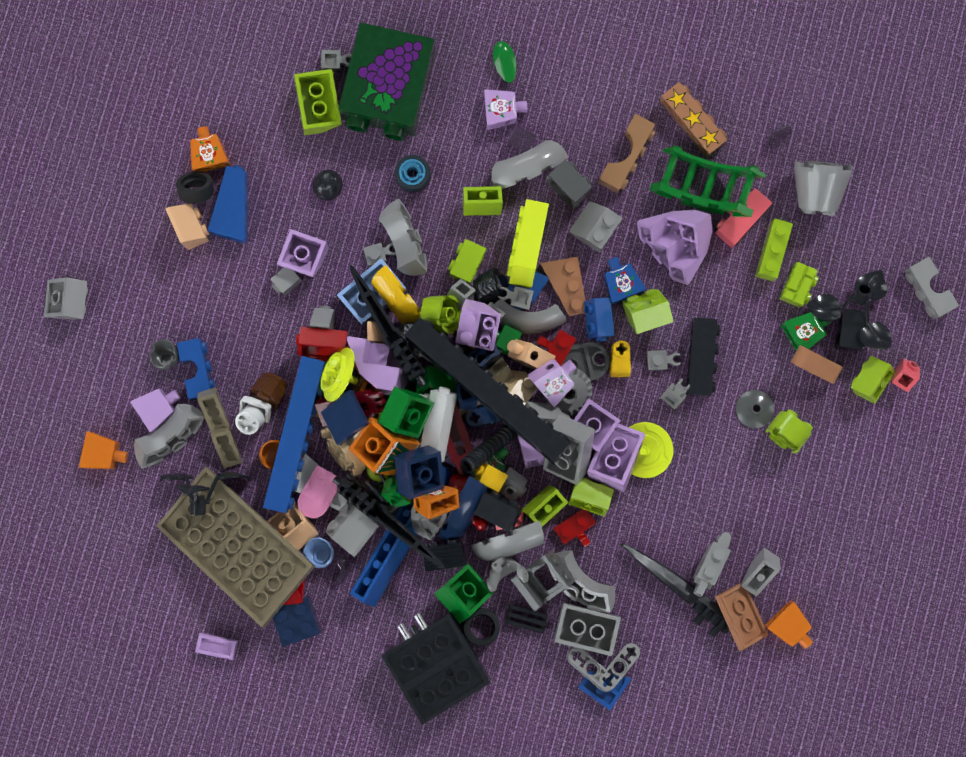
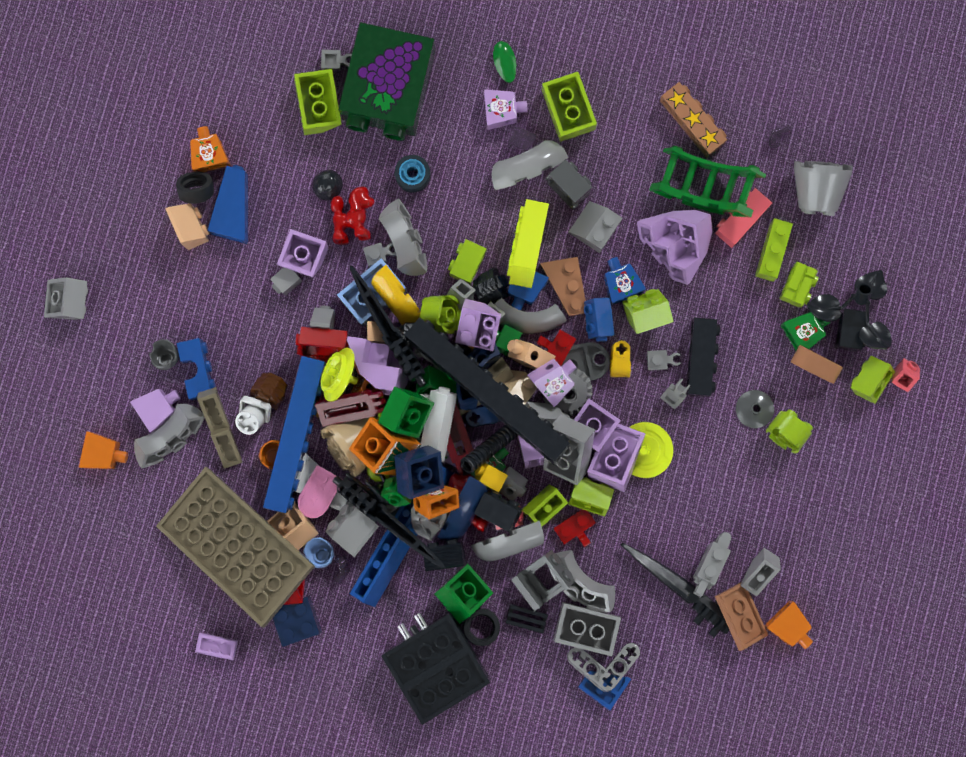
(198, 501): black plant -> none
(344, 417): dark blue tile -> none
(354, 218): none -> red animal
(482, 201): lime brick -> none
(503, 567): light grey helmet -> none
(519, 297): light grey plate -> none
(569, 106): none -> lime brick
(638, 133): medium nougat arch -> none
(936, 303): light grey arch -> none

